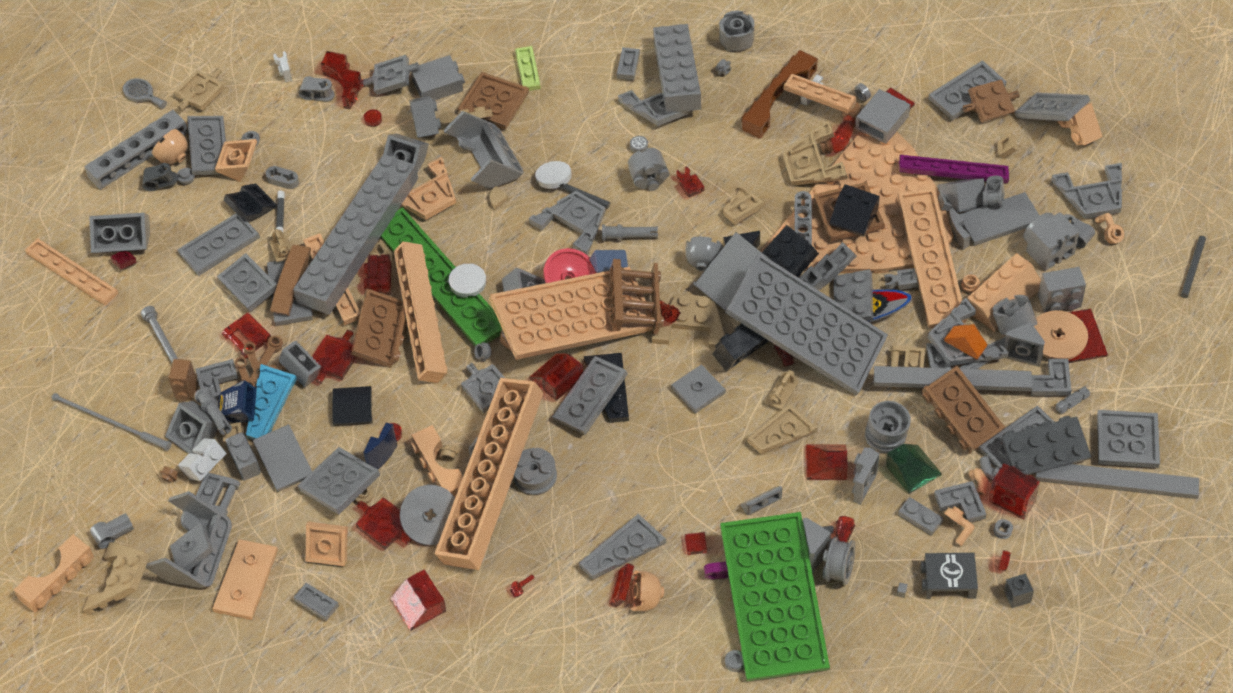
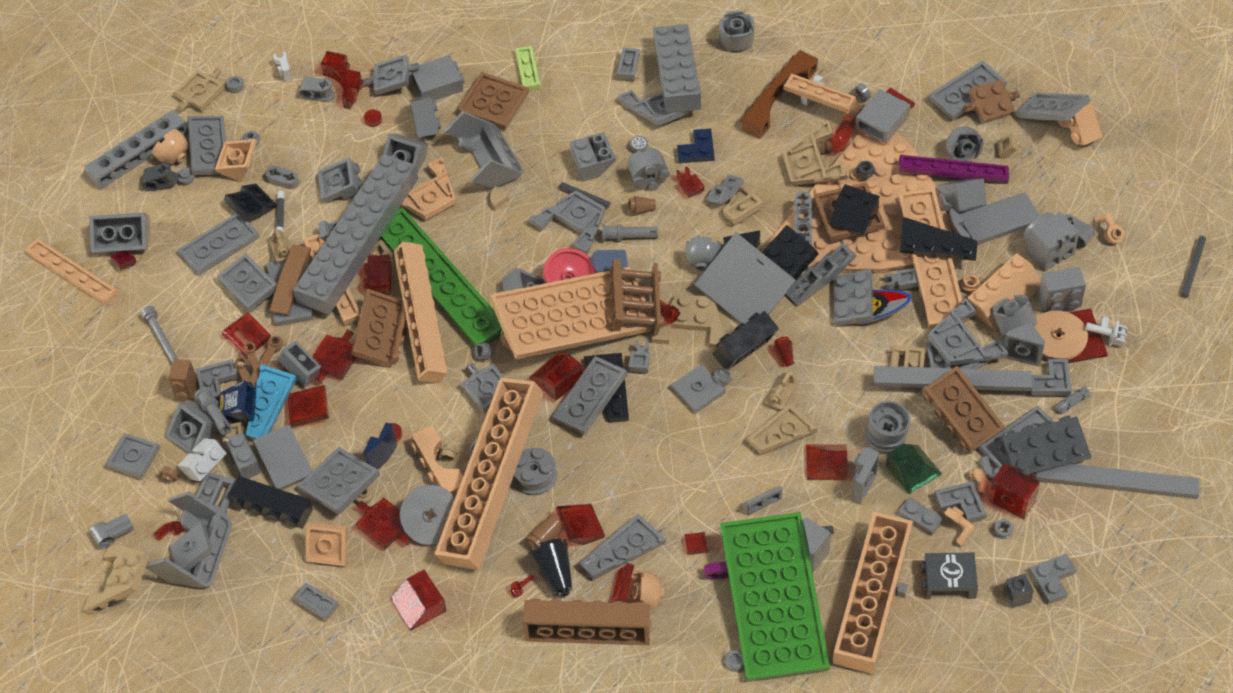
(36, 591): light nougat arch -> none
(133, 456): none -> light grey plate
(148, 97): light grey piece -> none
(166, 445): light grey piece -> none
(168, 527): none -> clear red arm
(235, 84): none -> light grey tile
(245, 579): light nougat plate -> none
(270, 502): none -> black brick
(308, 406): none -> clear red plate
(326, 228): none -> light grey tile
(340, 180): none -> light grey plate
(352, 405): black slope -> none
(467, 280): white tile -> none
(479, 112): tan plate -> none
(547, 530): none -> medium nougat piece
(553, 174): white tile -> none
(553, 565): none -> black cone
(580, 523): none -> clear red slope
(586, 622): none -> medium nougat brick
(592, 155): none -> light grey slope
(639, 358): none -> light grey plate
(641, 204): none -> medium nougat cone
(700, 151): none -> dark blue plate
(722, 193): none -> light grey slope
(722, 376): none -> light grey plate
(723, 67): light grey plate -> none
(807, 324): light grey plate -> none
(839, 560): light grey wheel -> none
(844, 528): clear red cone -> none
(865, 165): none -> dark grey plate
(872, 593): none -> light nougat brick
(928, 240): none -> black wing
(964, 144): none -> light grey cylinder
(967, 339): orange slope -> none
(994, 191): light grey piece -> none
(1004, 560): clear red tile -> none
(1048, 576): none -> light grey plate
(1094, 198): light grey wing -> none
(1117, 333): none -> white arm
(1128, 438): light grey plate -> none

